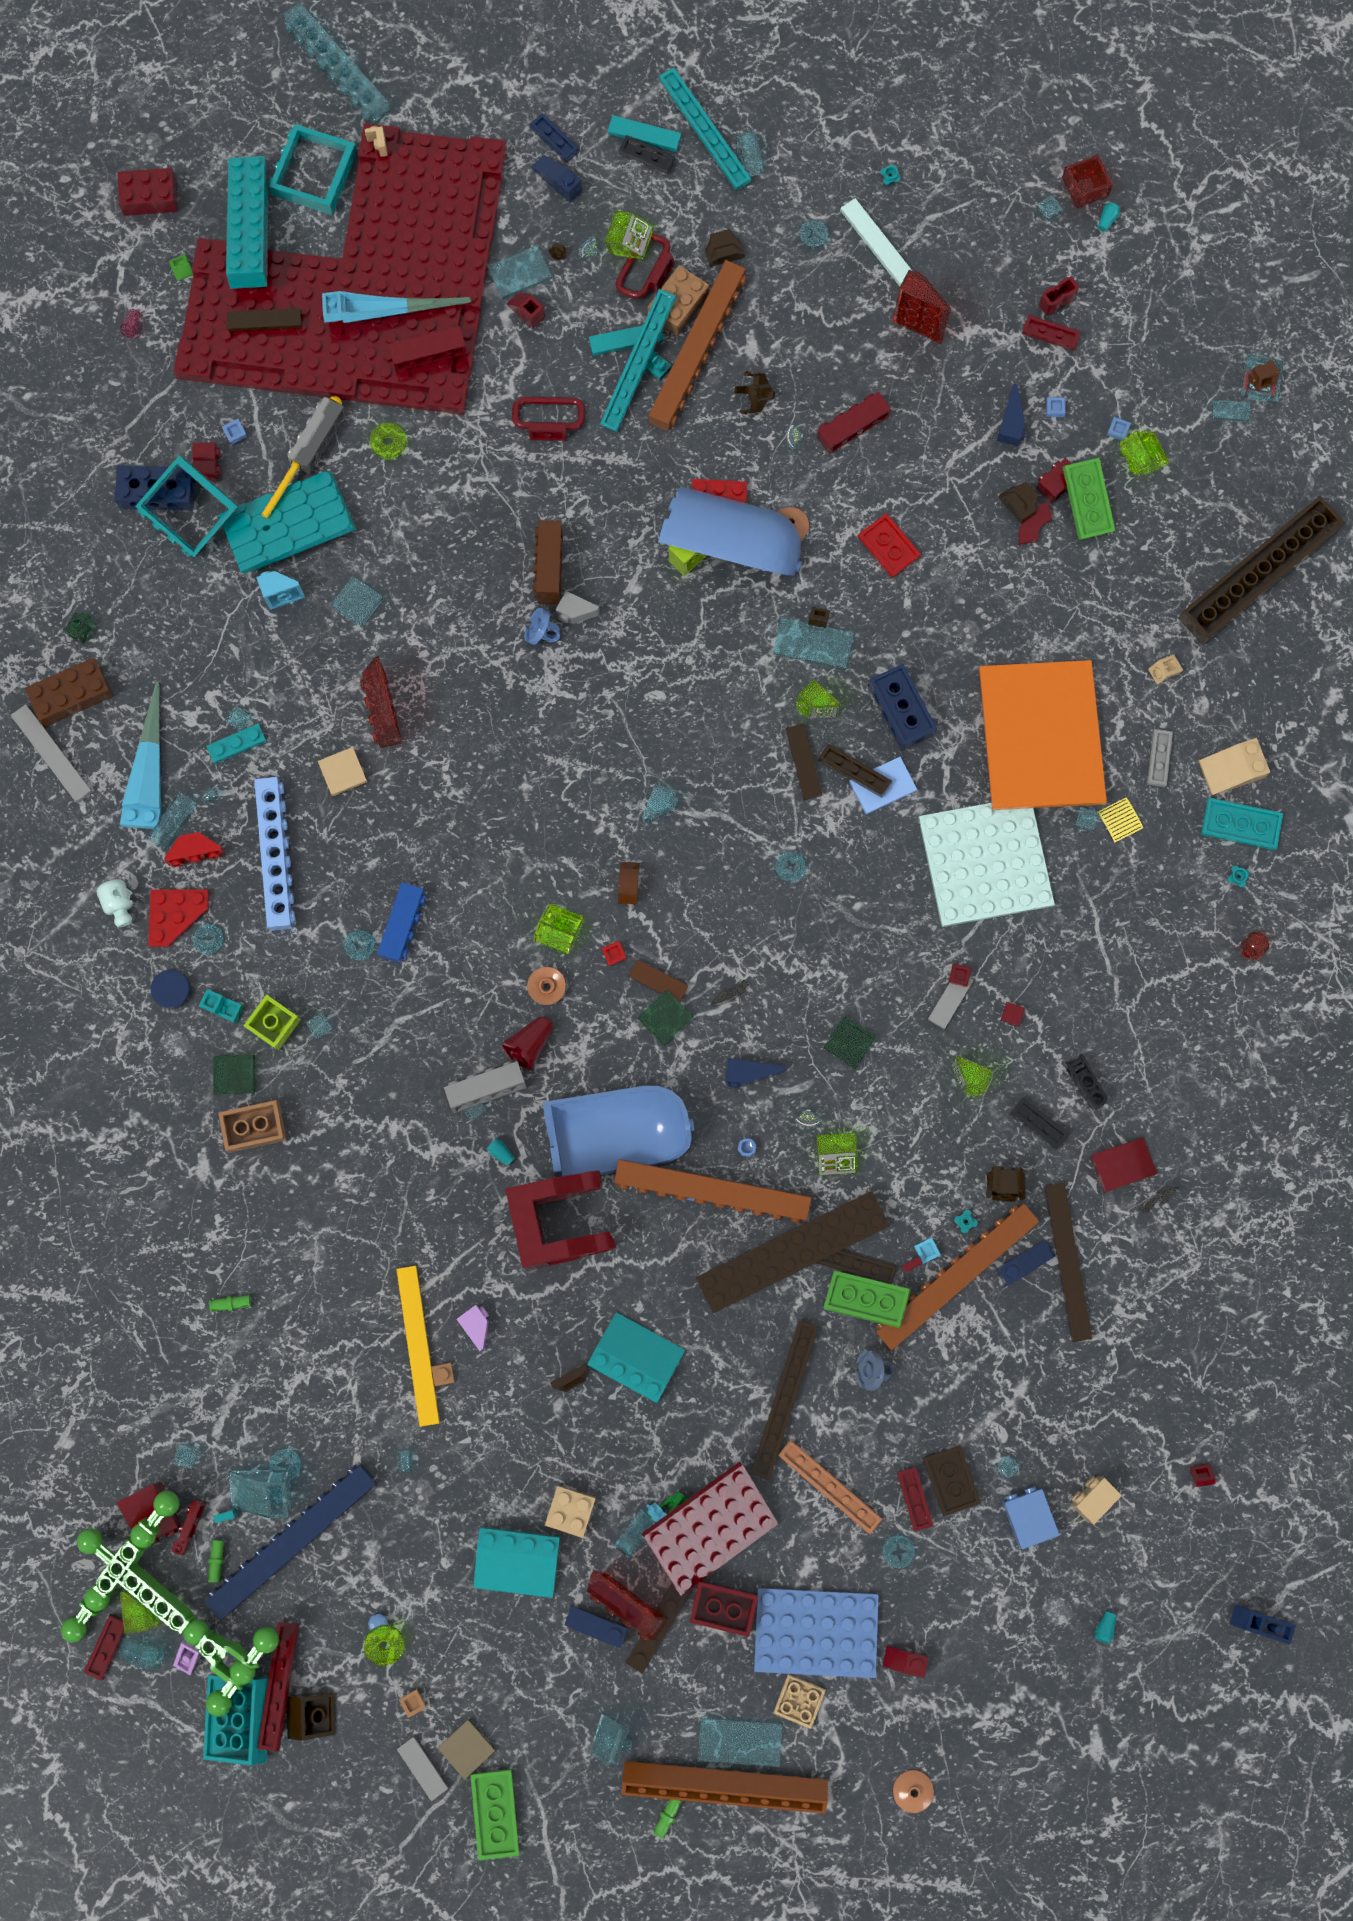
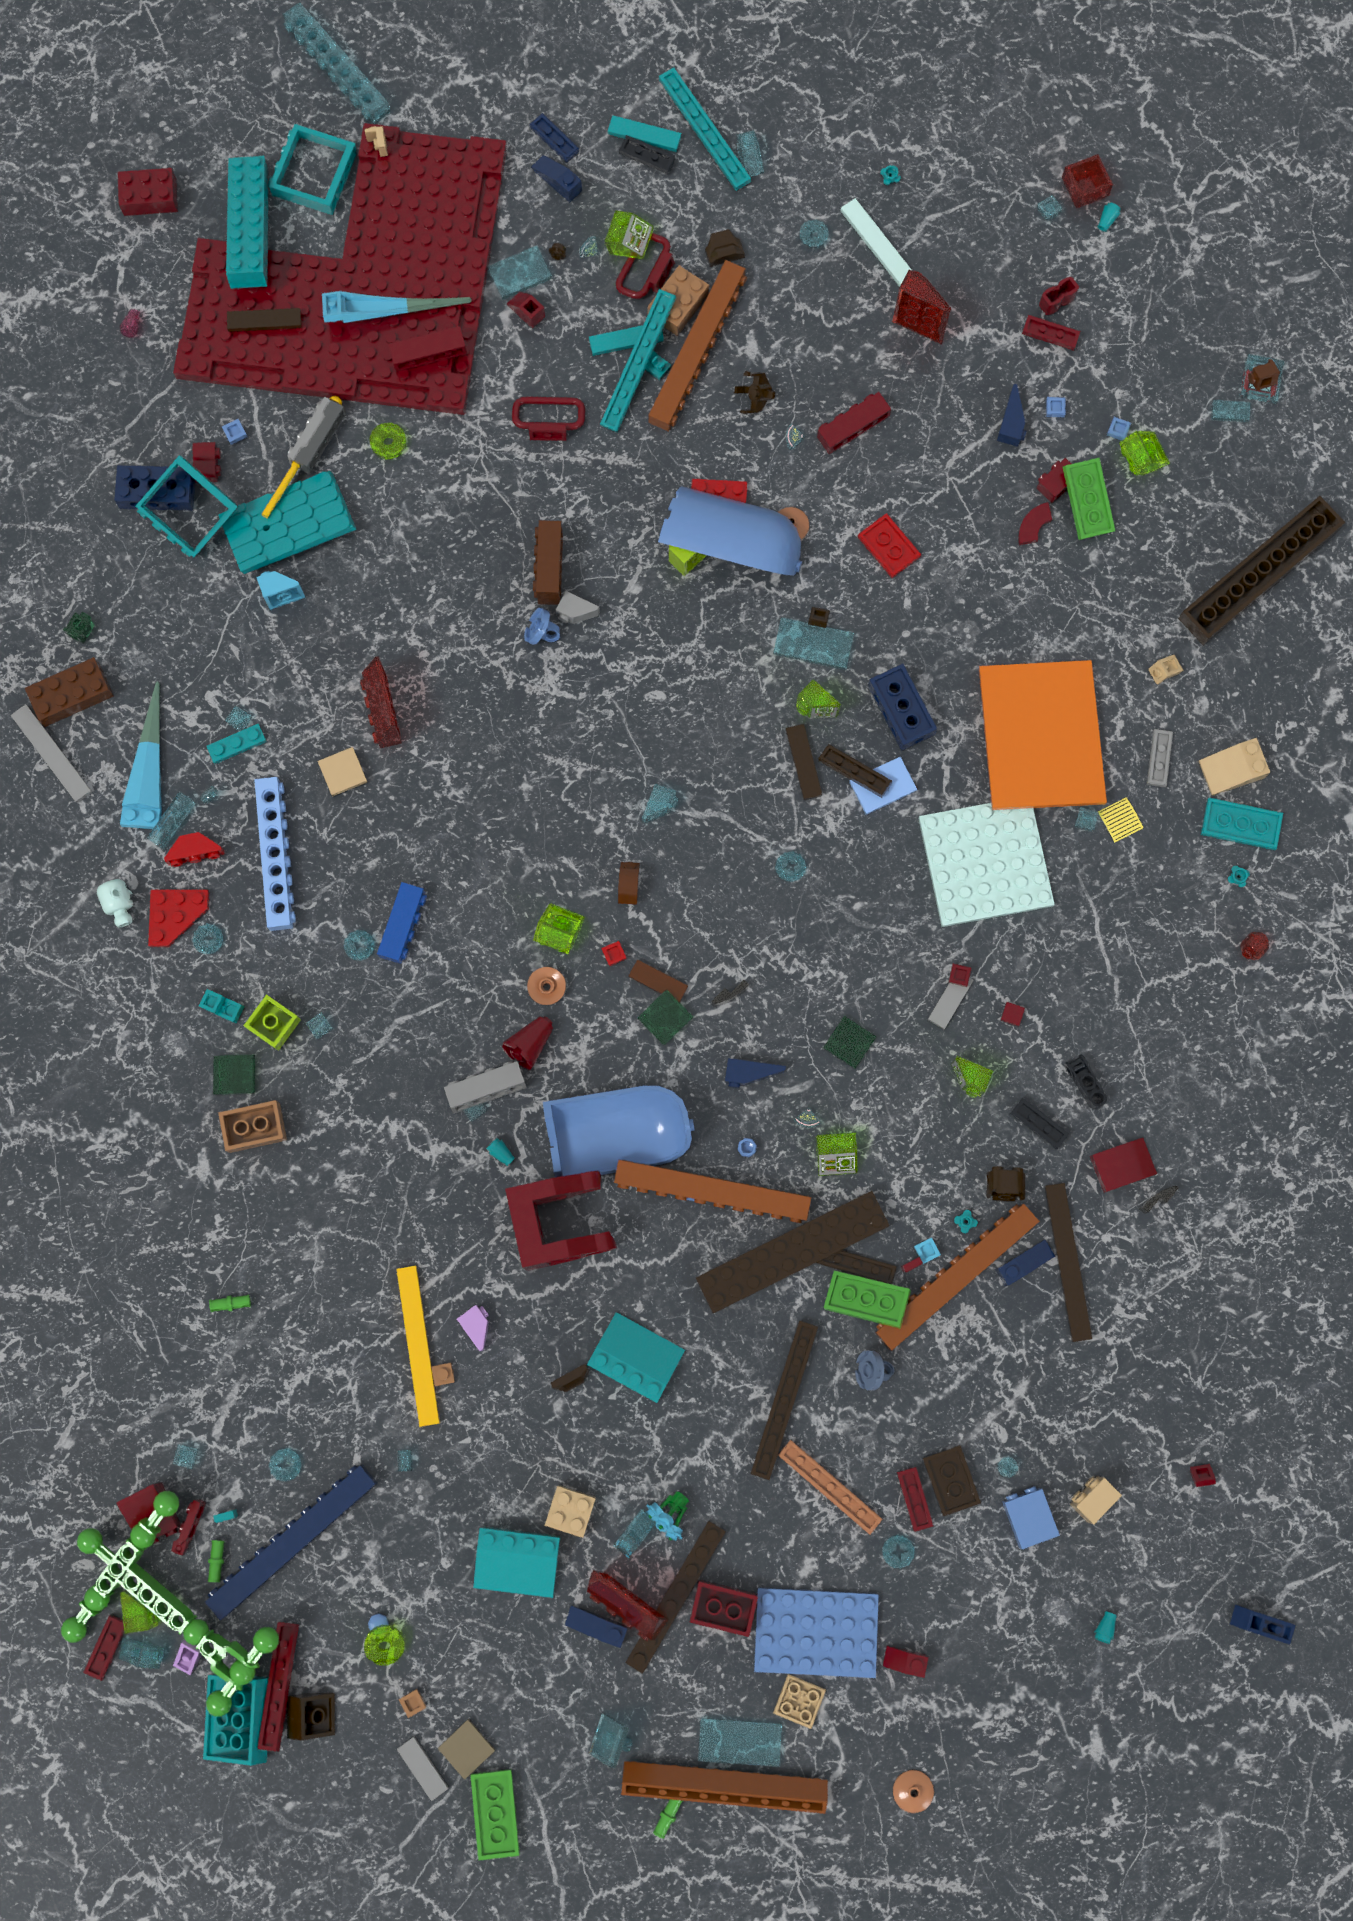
(170, 989): dark blue tile -> none
(181, 267): bright green slope -> none
(261, 1492): clear light blue slope -> none
(357, 601): clear light blue tile -> none
(709, 1528): plate -> none
(1020, 501): dark brown slope -> none

